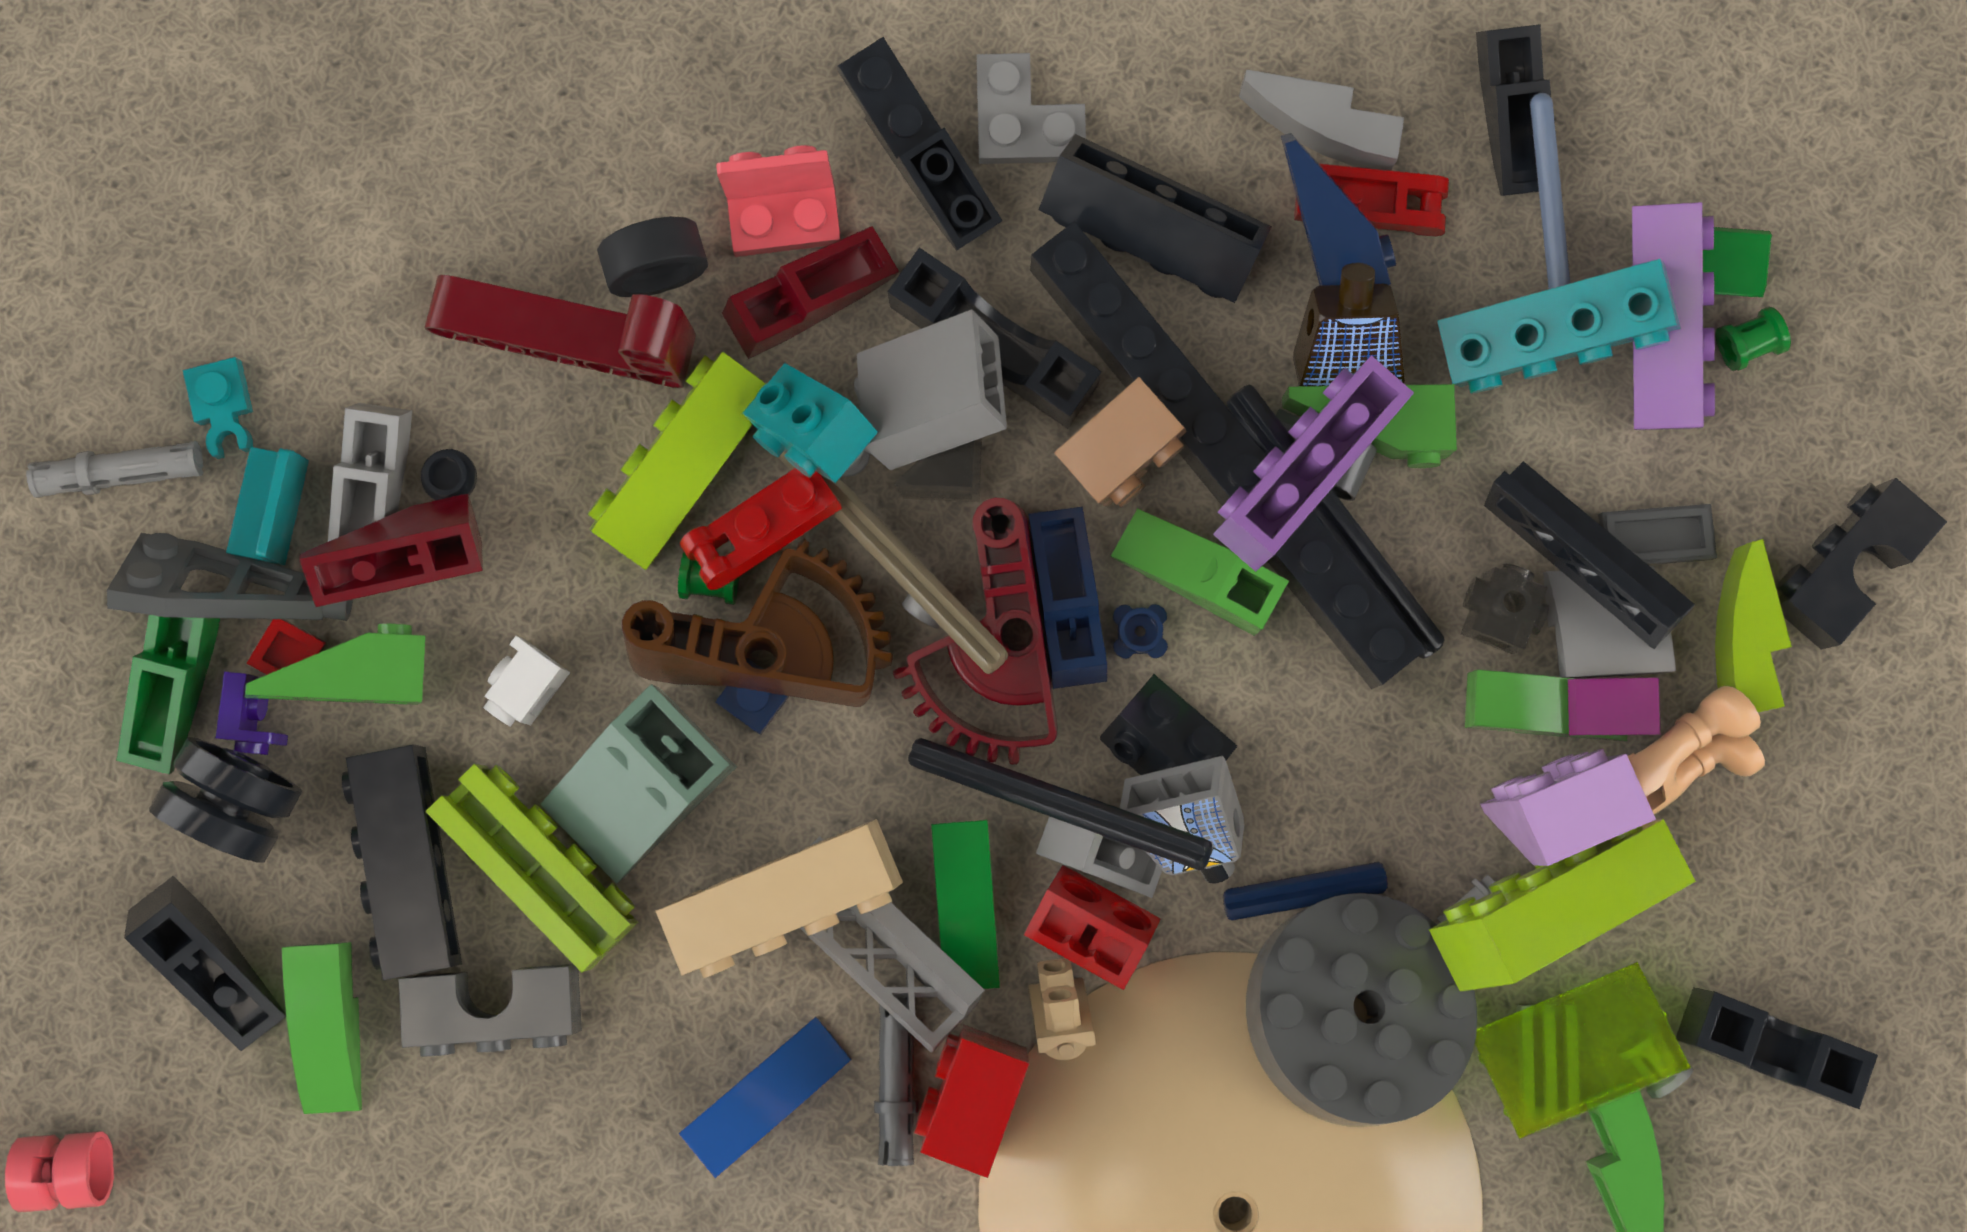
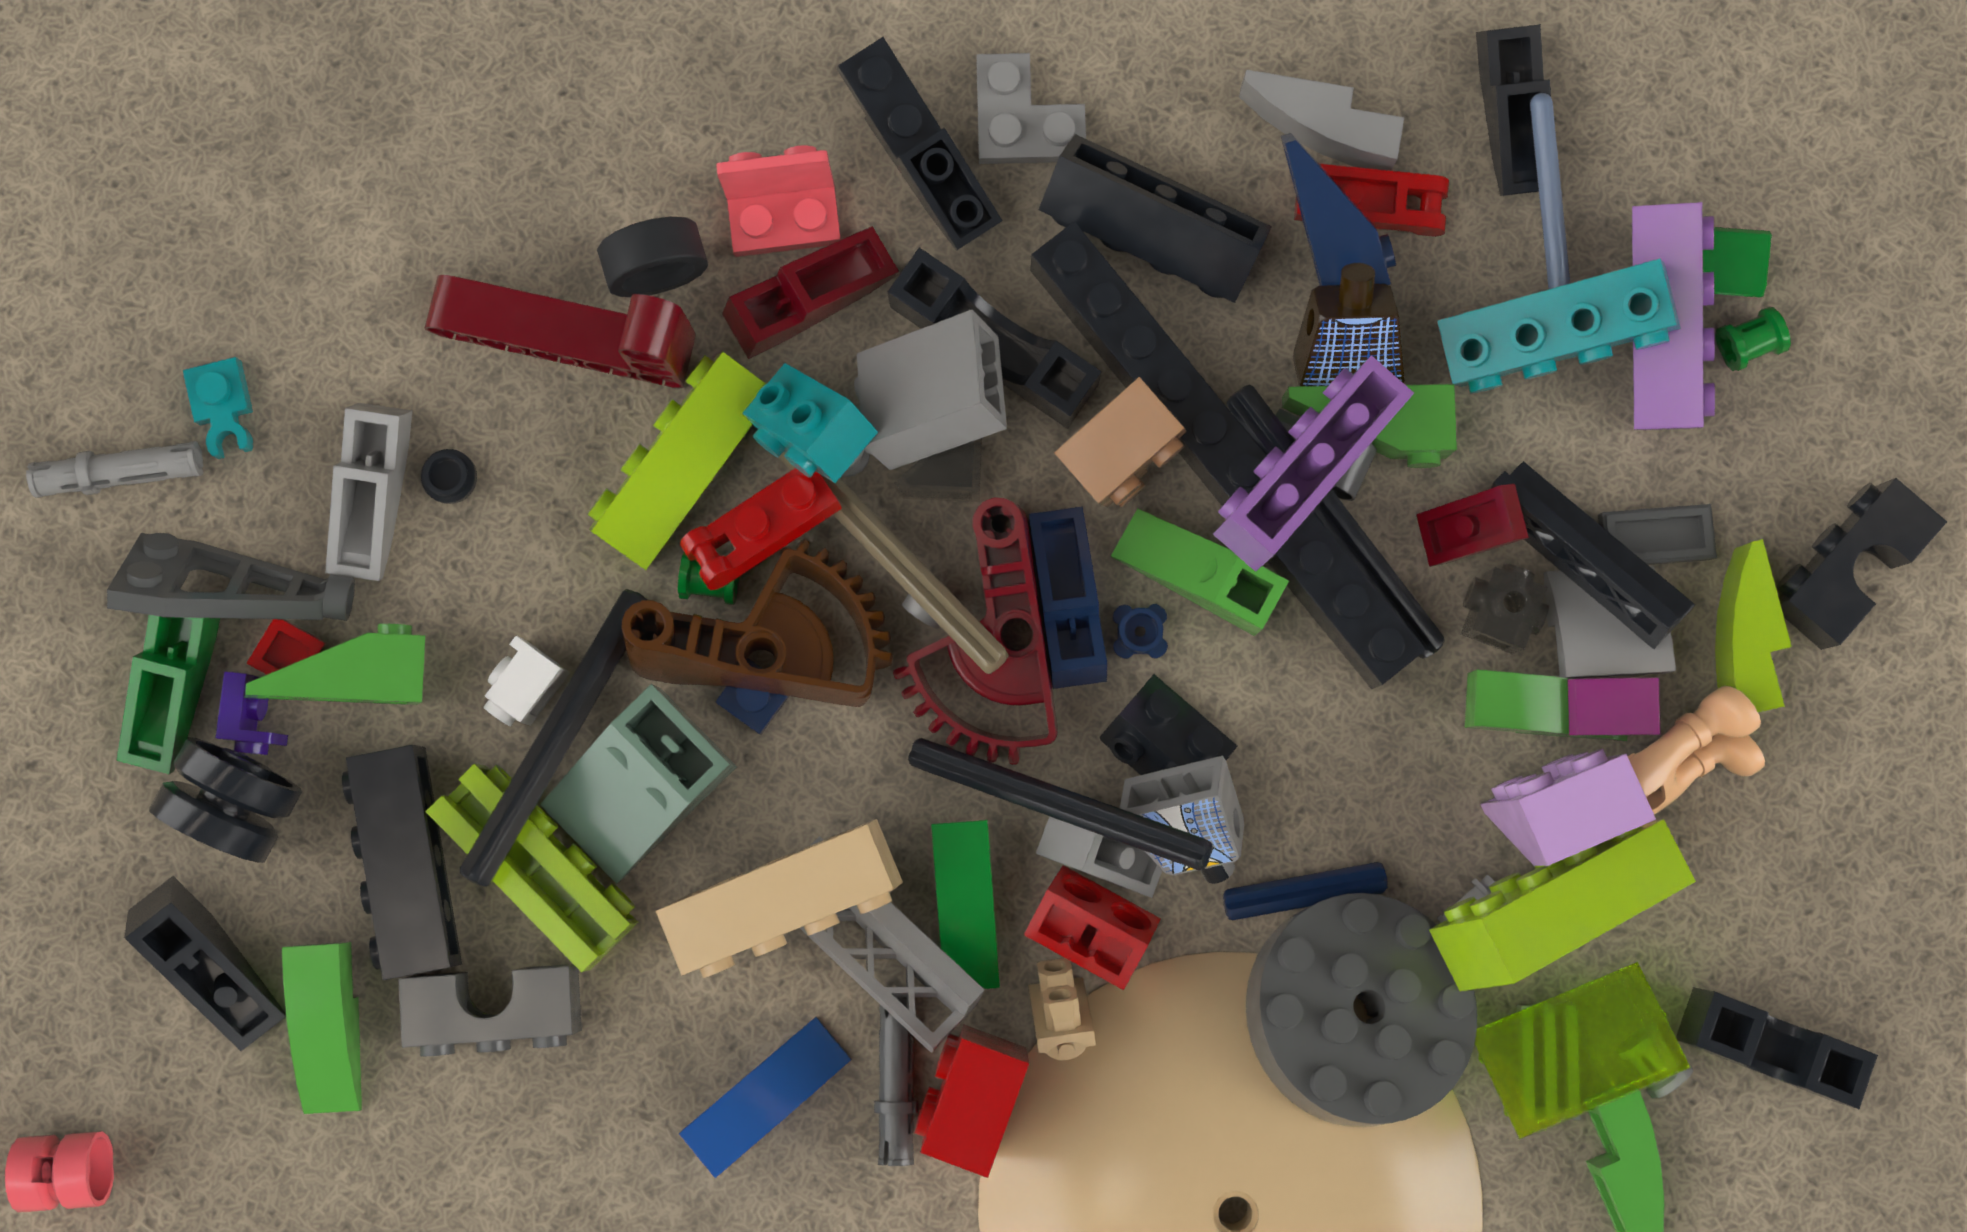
(268, 505): teal panel -> none
(396, 552): dark red slope -> none
(549, 747): none -> black axle
(1472, 525): none -> dark red plate

